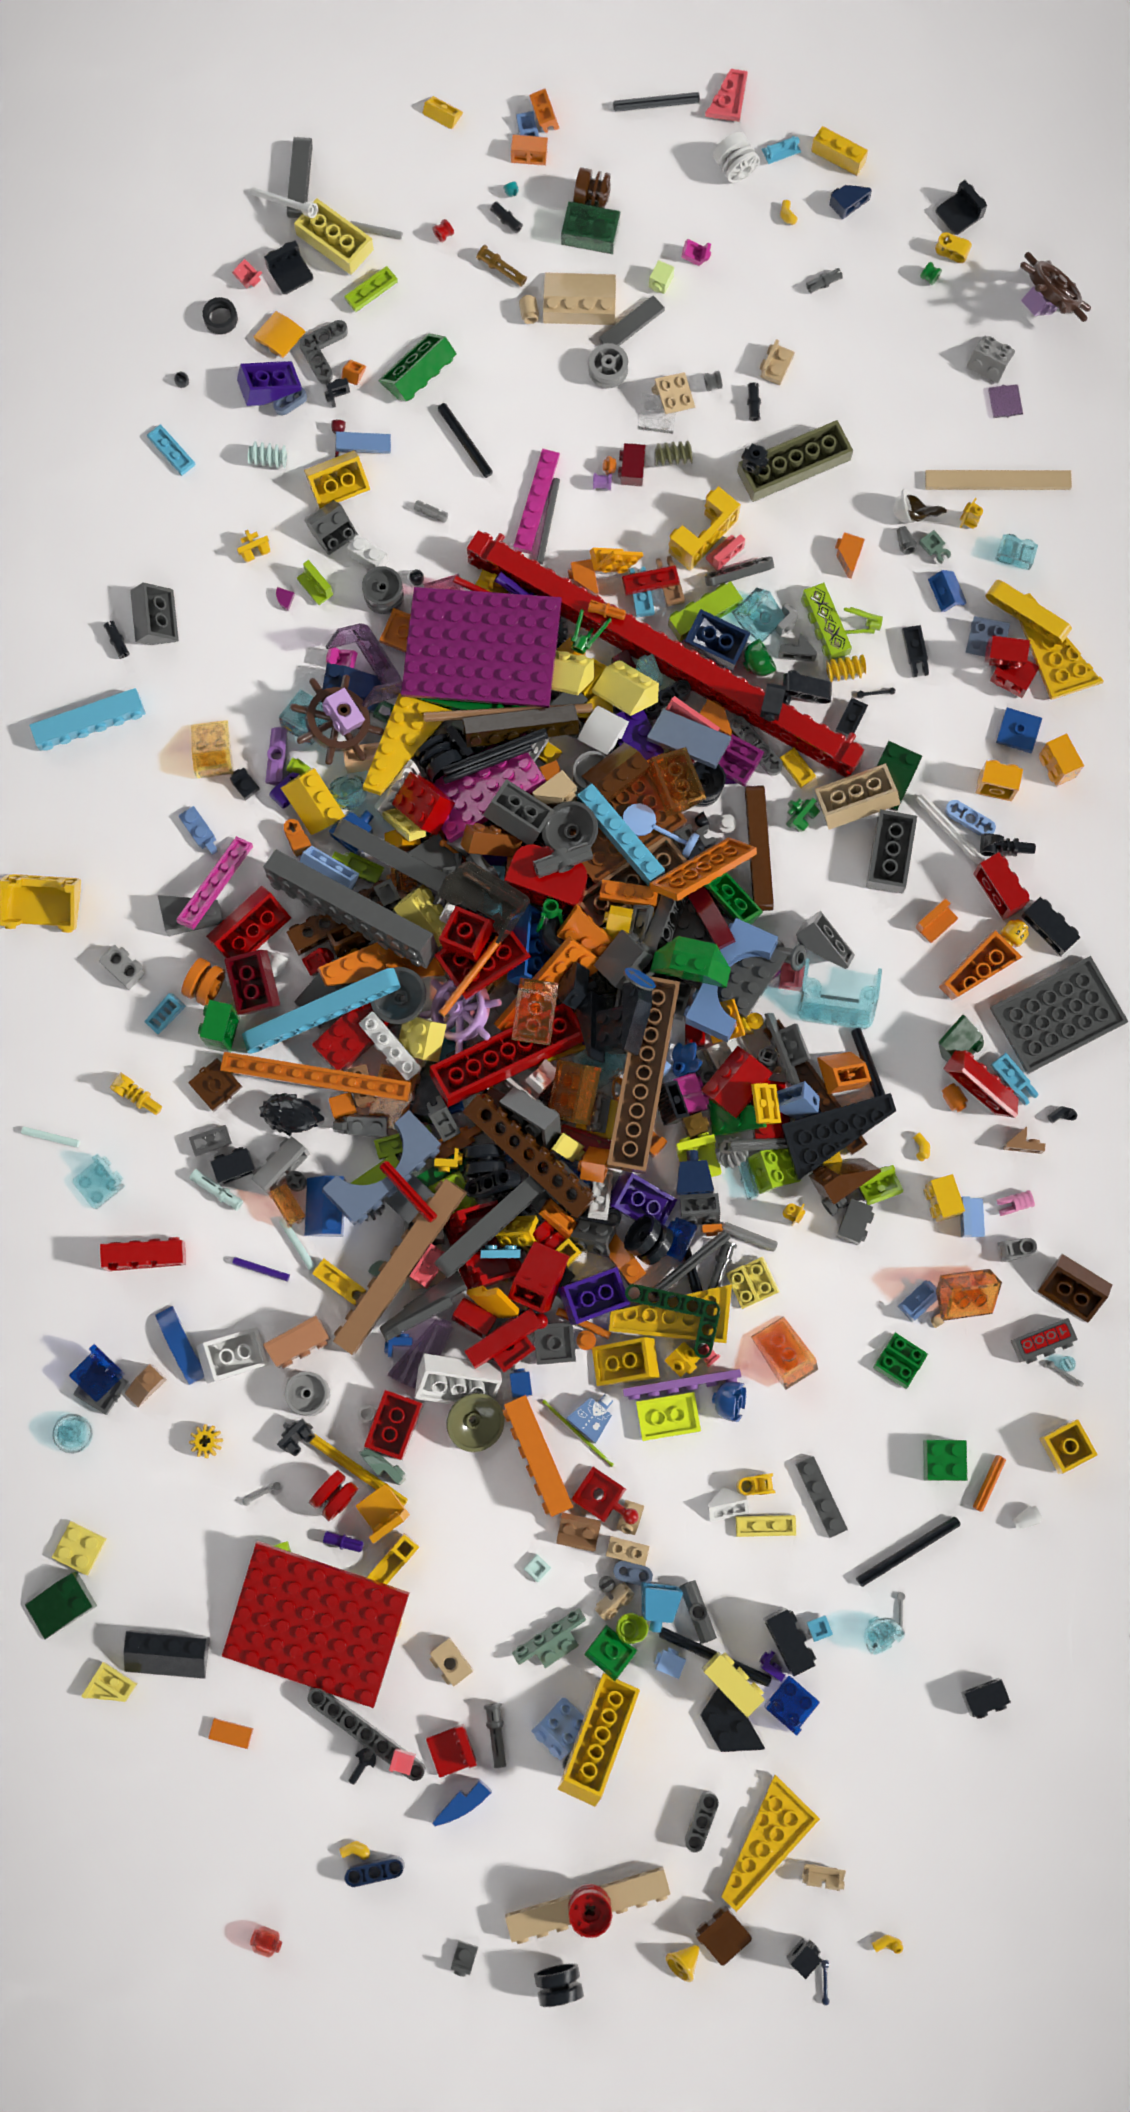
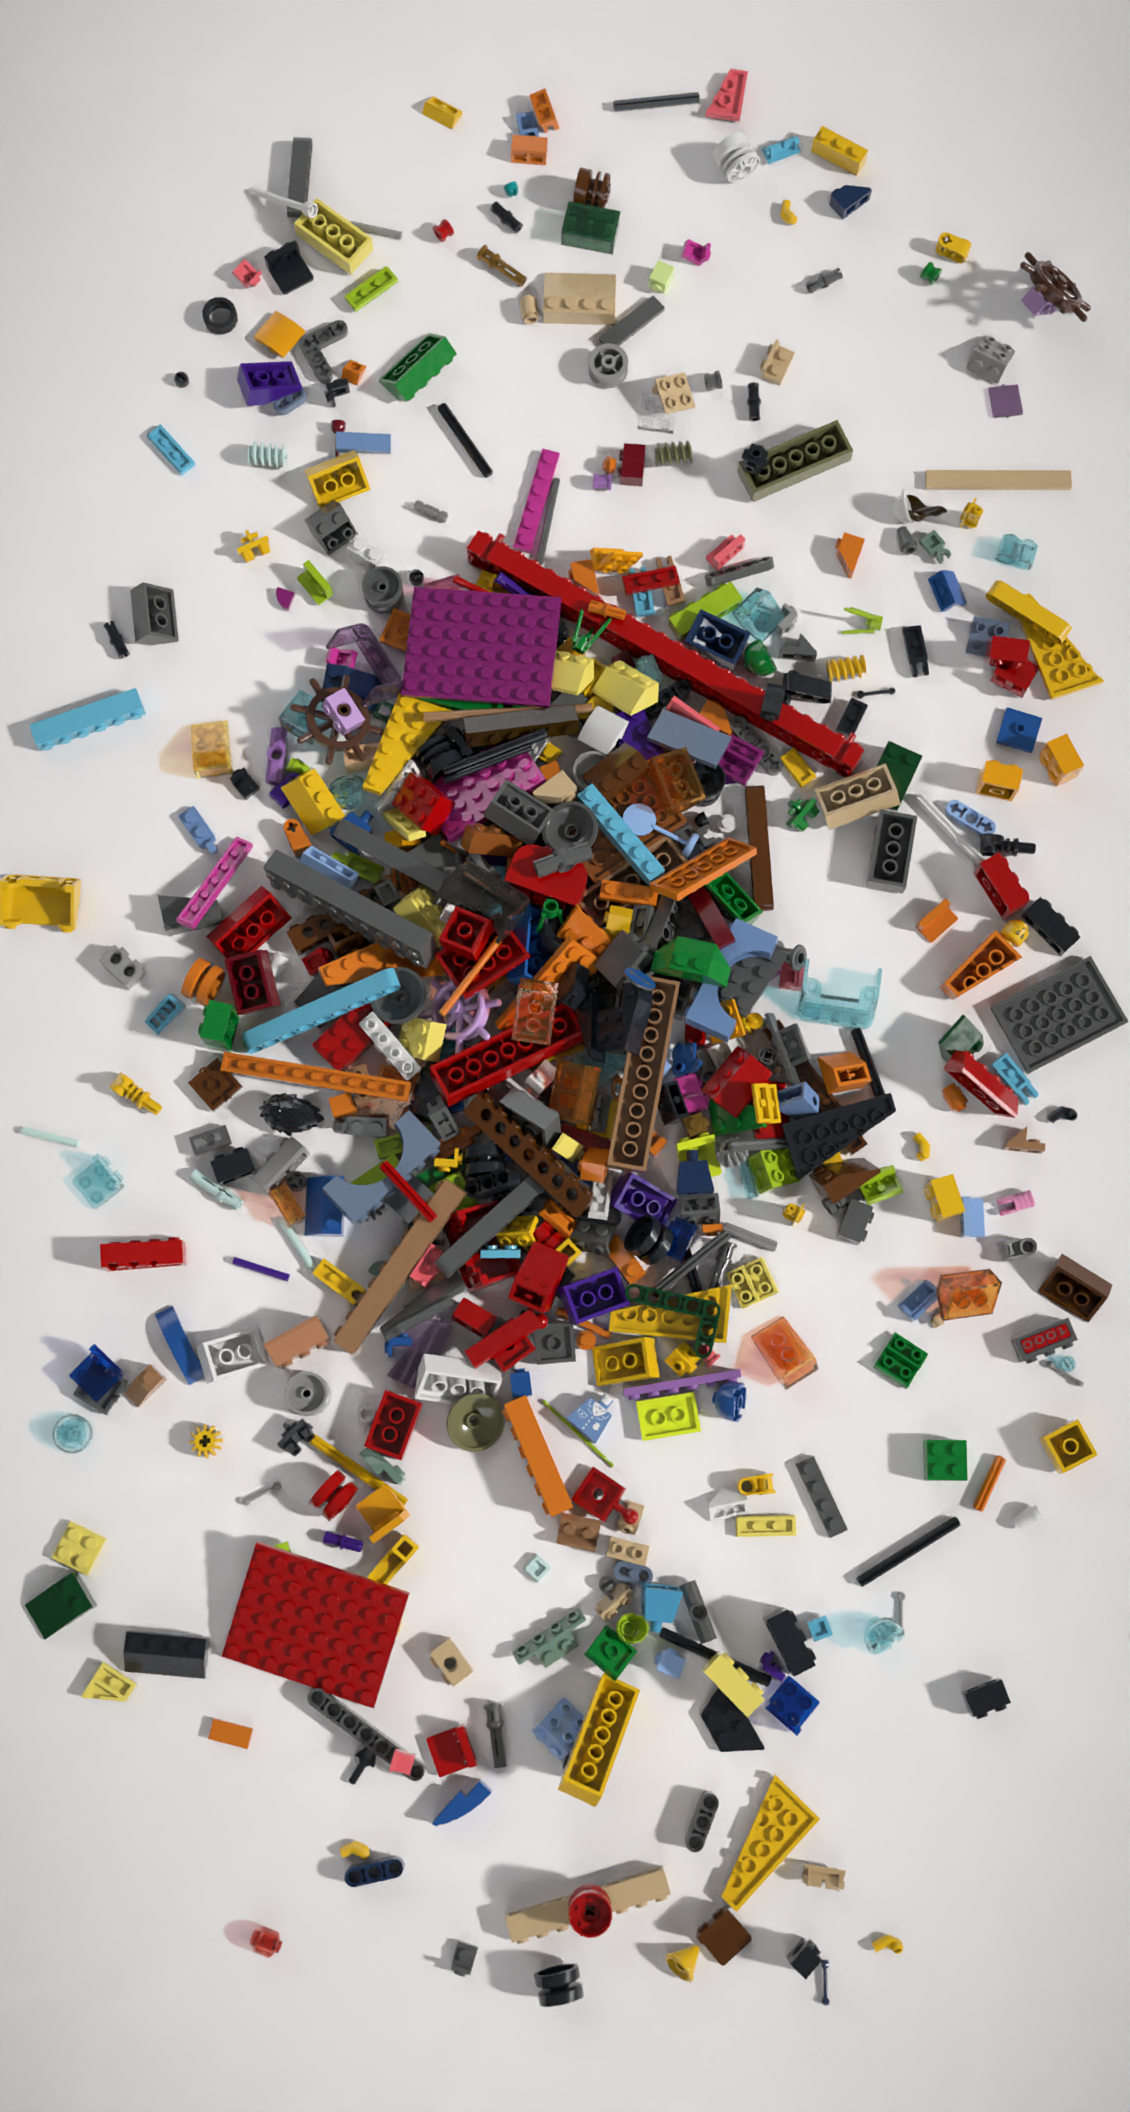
(494, 1302): light orange slope -> none
(723, 513): yellow plate -> none
(822, 939): dark grey slope -> none
(826, 622): lime brick -> none
(962, 208): black bracket -> none

